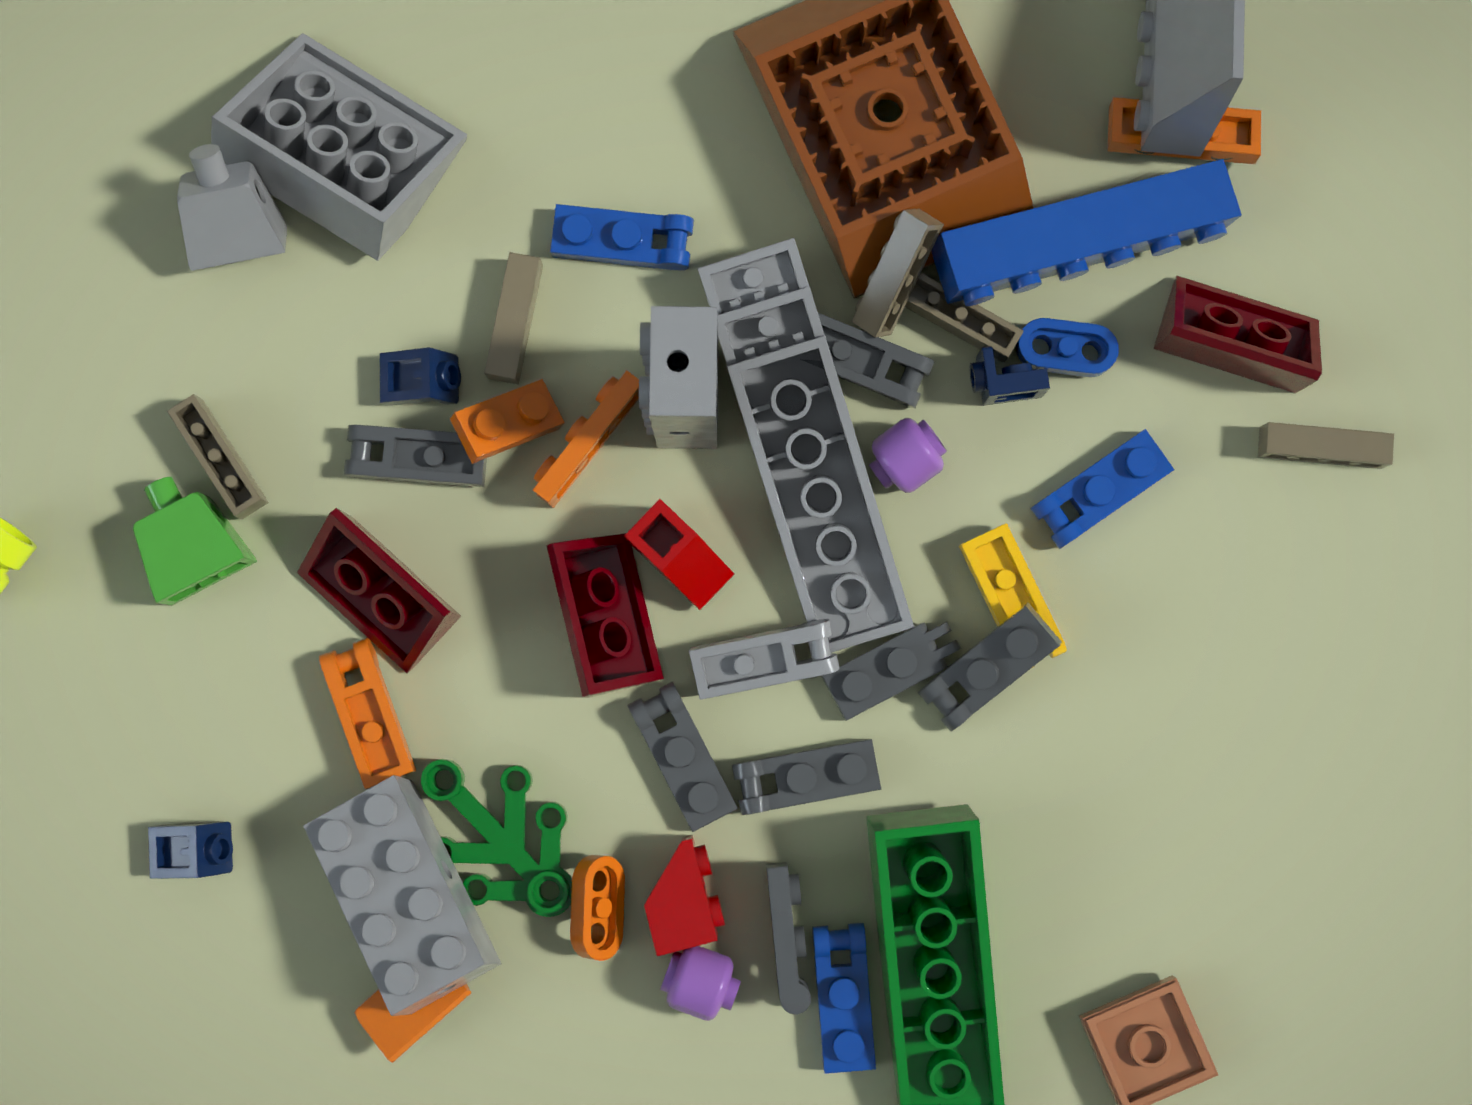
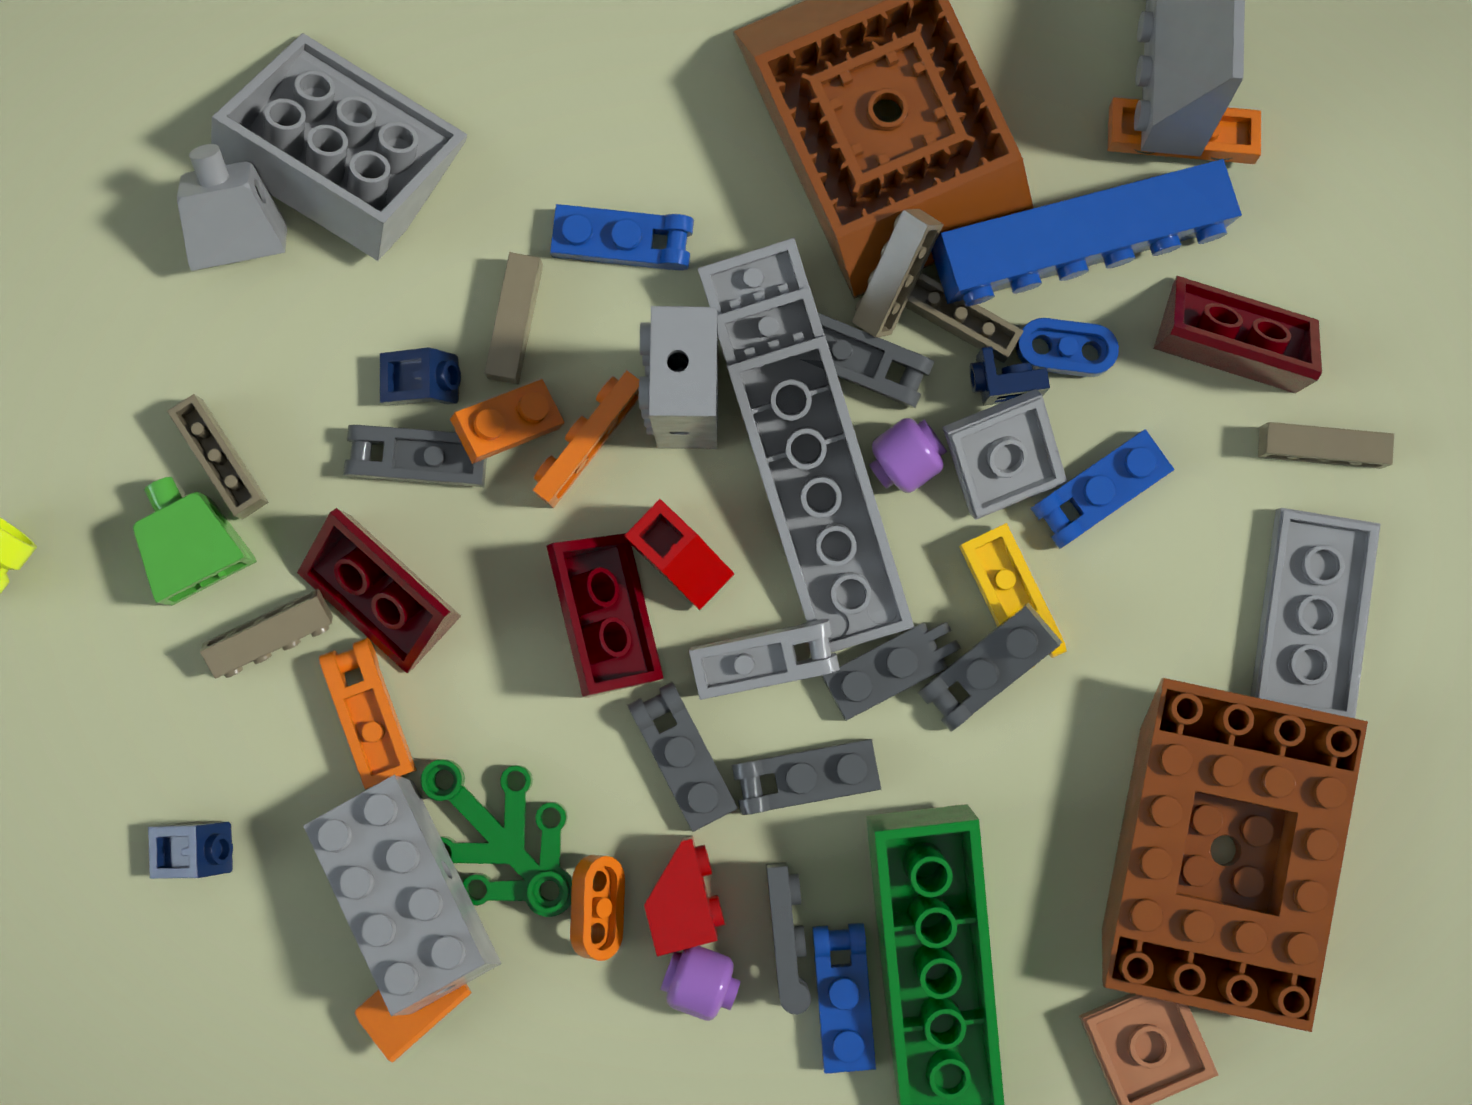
(267, 633): none -> dark tan piece
(1005, 454): none -> light grey plate
(1244, 931): none -> dark orange slope
(1315, 611): none -> light grey tile

